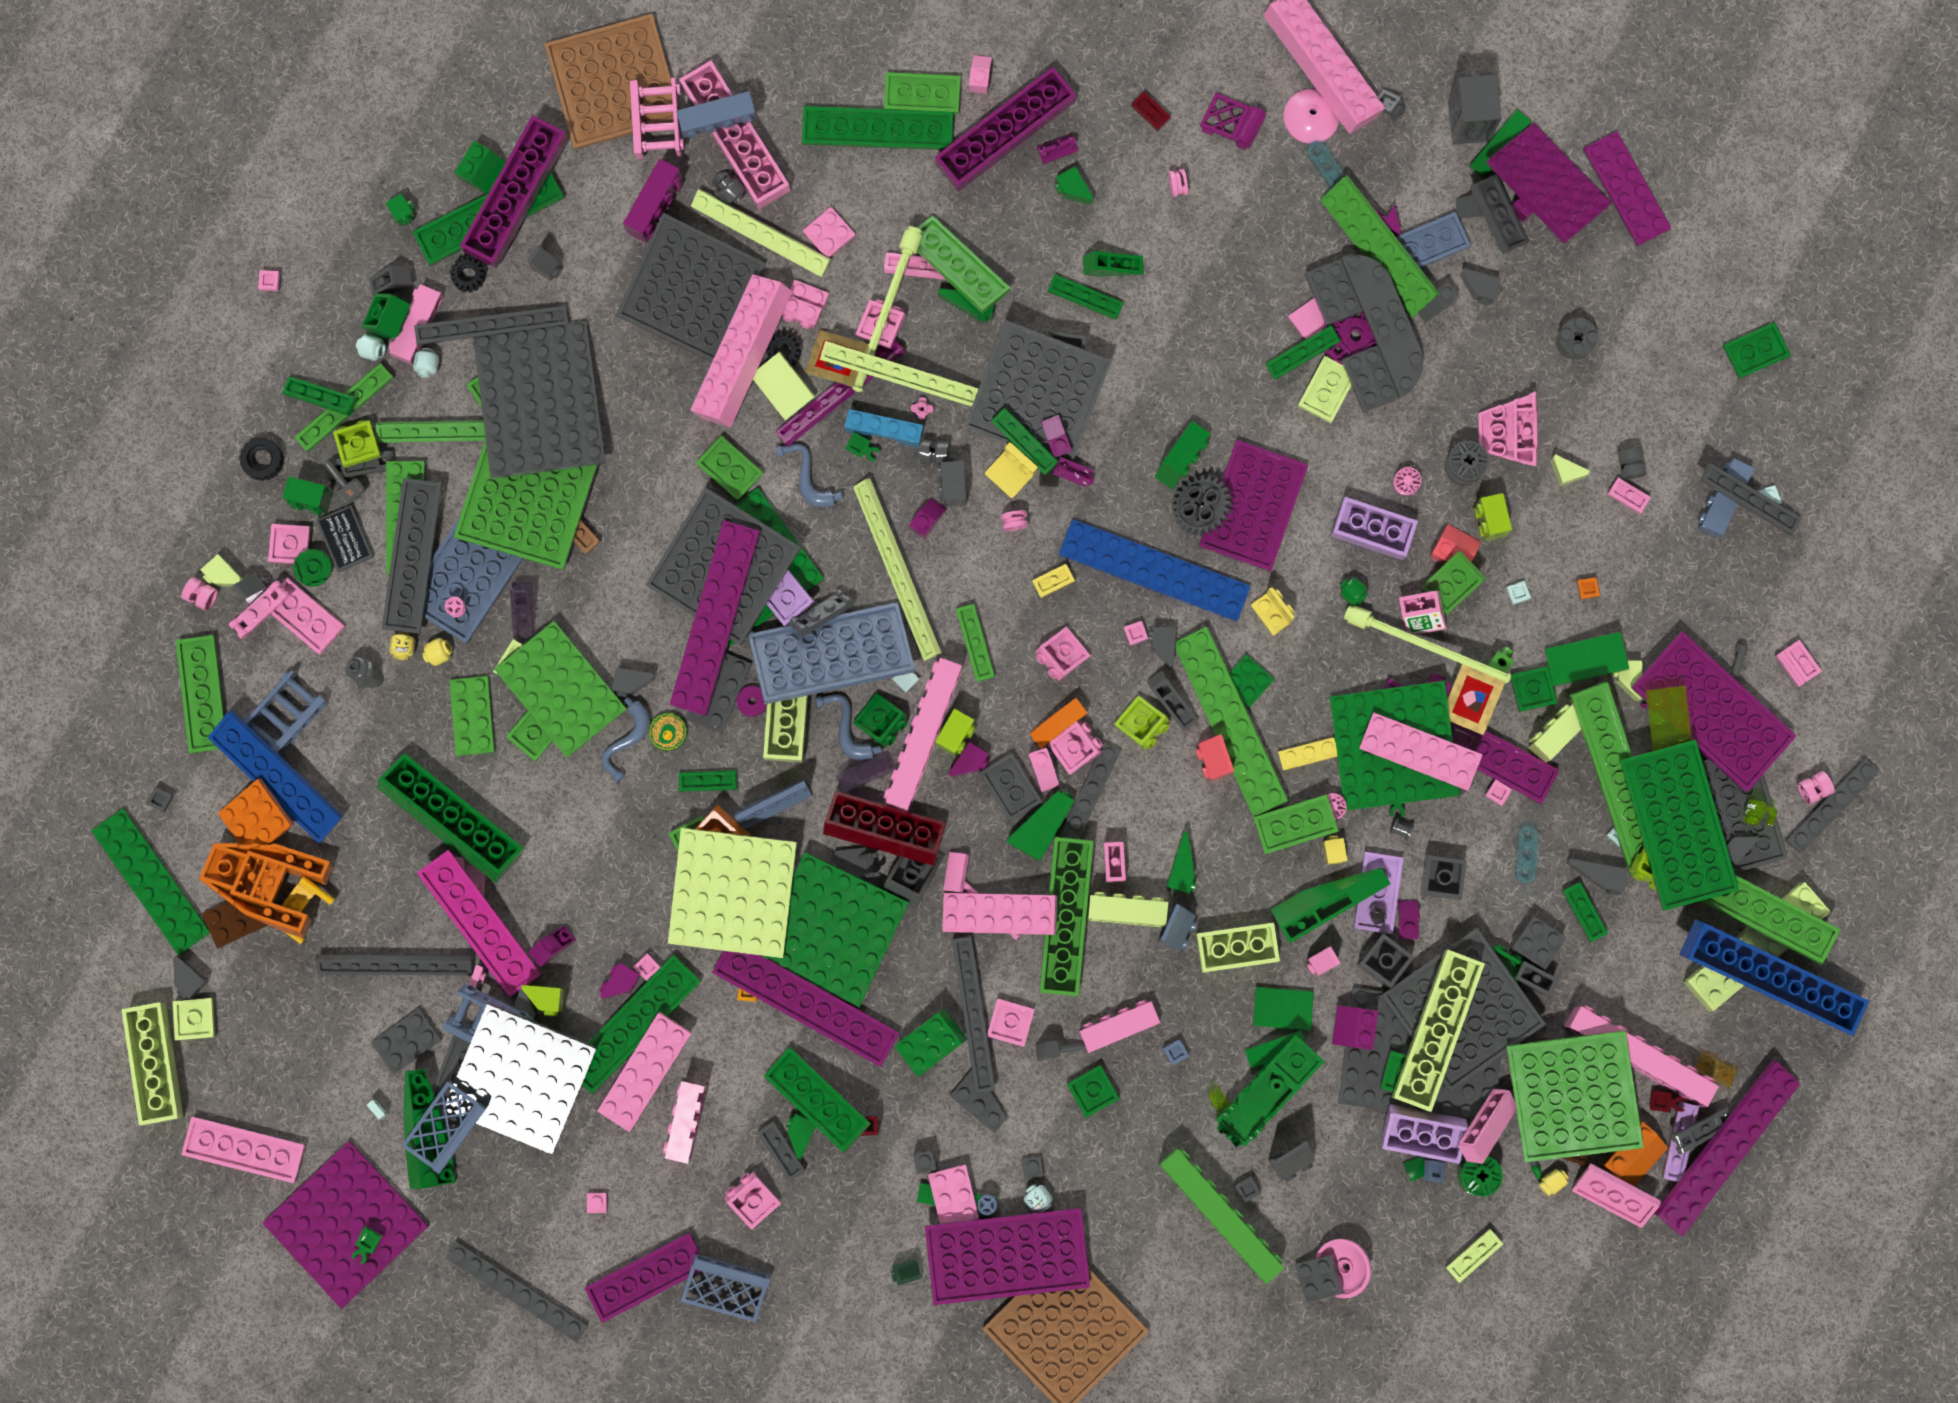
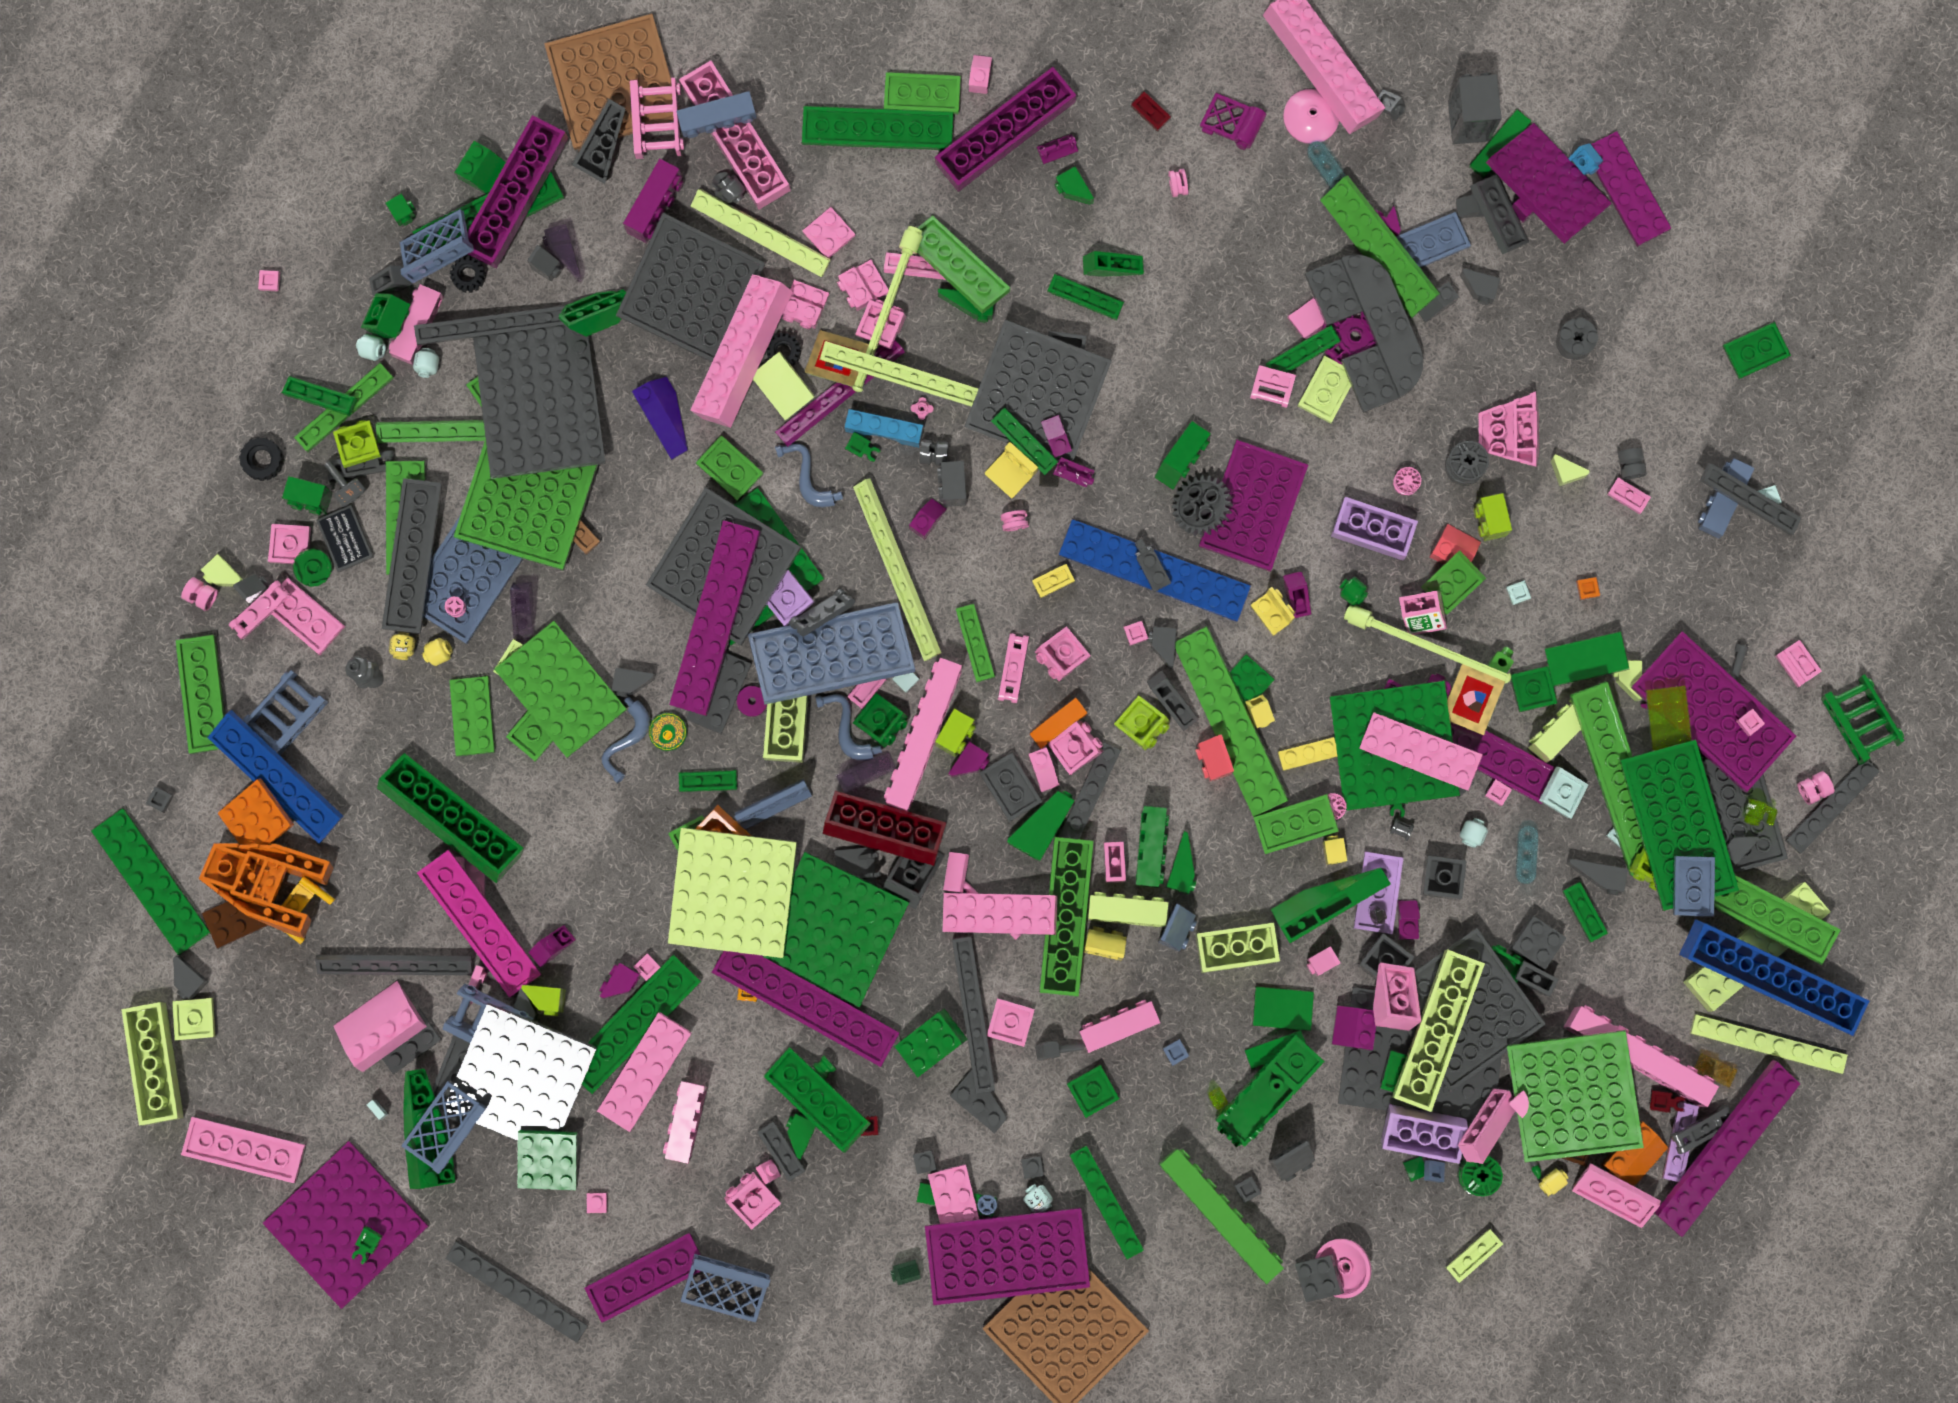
(379, 1027): none -> bright pink slope
(439, 256): none -> sand blue fence
(547, 1160): none -> plate
(561, 247): none -> clear purple slope
(593, 312): none -> green wedge
(599, 144): none -> dark grey wedge
(662, 410): none -> dark purple wedge
(768, 1171): none -> bright pink plate
(824, 1067): none -> green wheel
(862, 285): none -> bright pink plate
(864, 692): none -> bright pink tile
(1013, 668): none -> bright pink plate
(1105, 944): none -> light yellow slope
(1106, 1202): none -> green brick
(1151, 566): none -> dark grey hinge
(1151, 847): none -> green wedge
(1260, 711): none -> light yellow brick
(1276, 380): none -> bright pink plate
(1297, 594): none -> magenta slope
(1396, 998): none -> bright pink slope
(1473, 833): none -> light aqua head
(1520, 1103): none -> bright pink tile
(1563, 792): none -> light aqua plate
(1586, 159): none -> dark azure brick
(1694, 886): none -> sand blue plate
(1750, 722): none -> bright pink plate
(1768, 1044): none -> yellowish green plate
(1852, 736): none -> green fence

